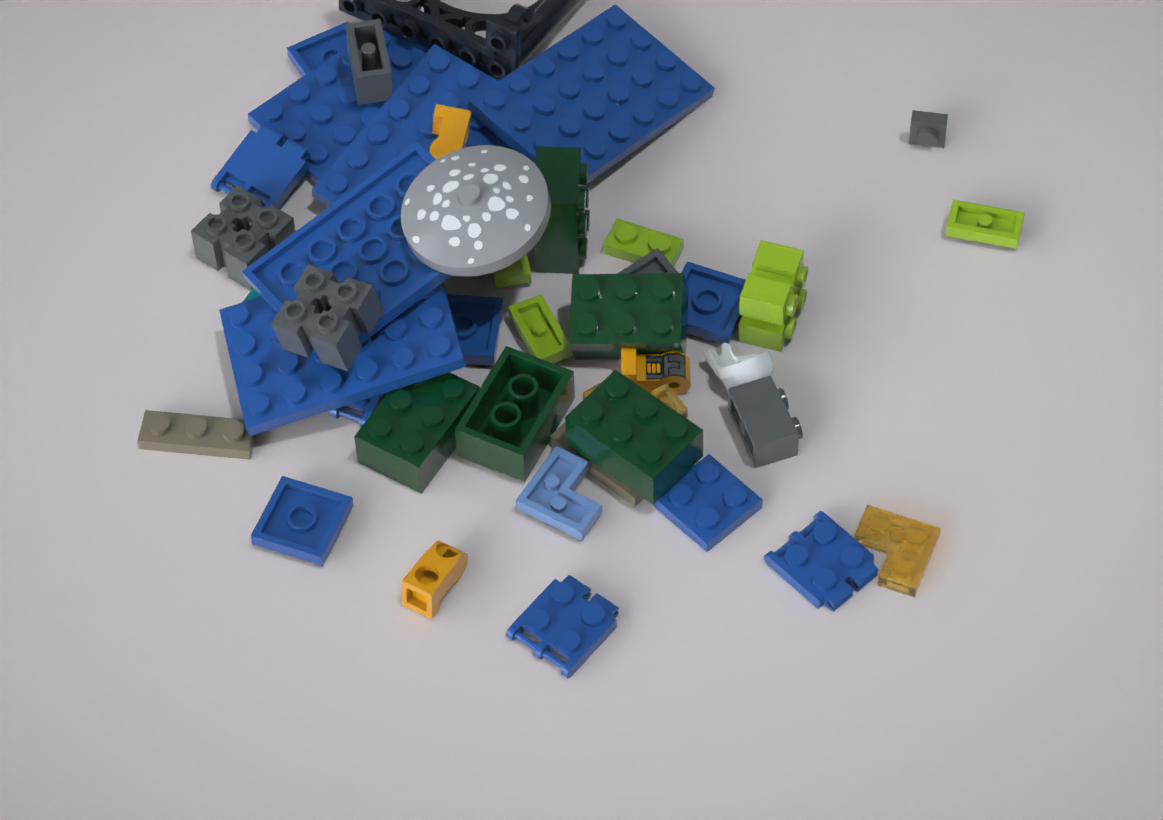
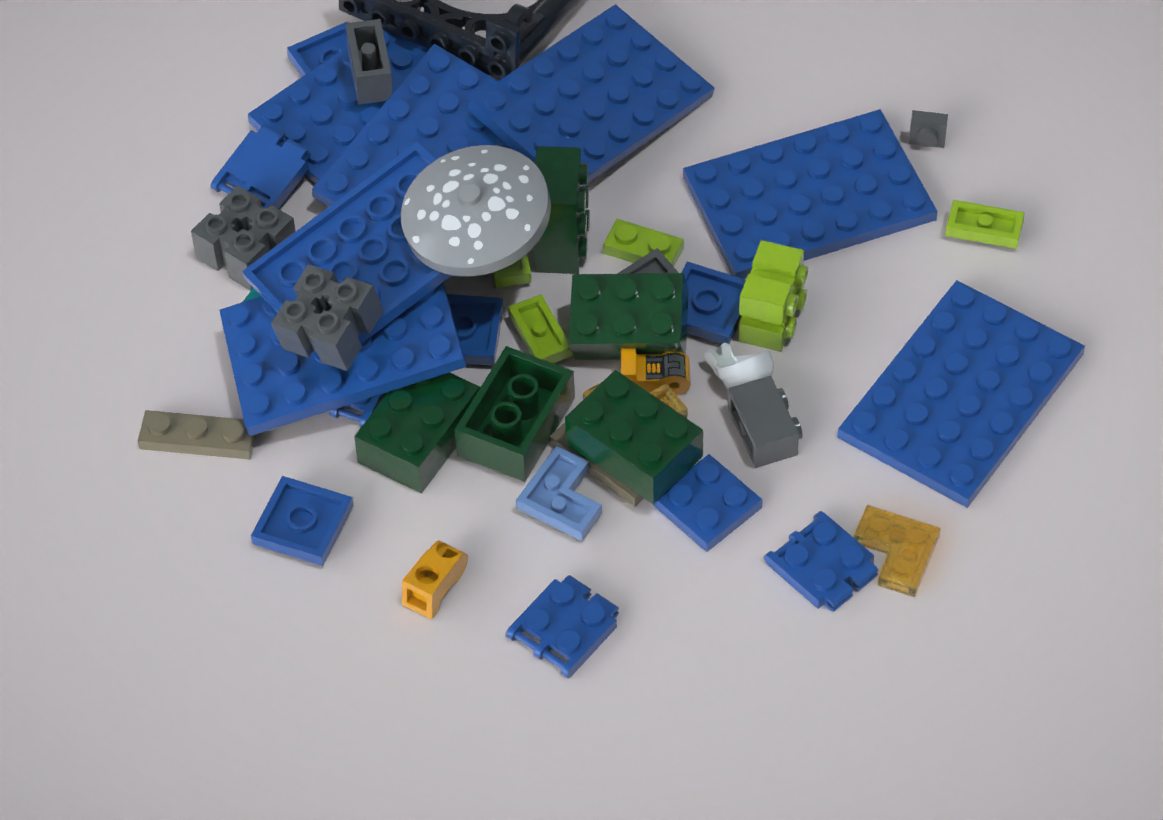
(452, 128): light orange leg -> none
(810, 191): none -> blue plate
(961, 393): none -> blue plate

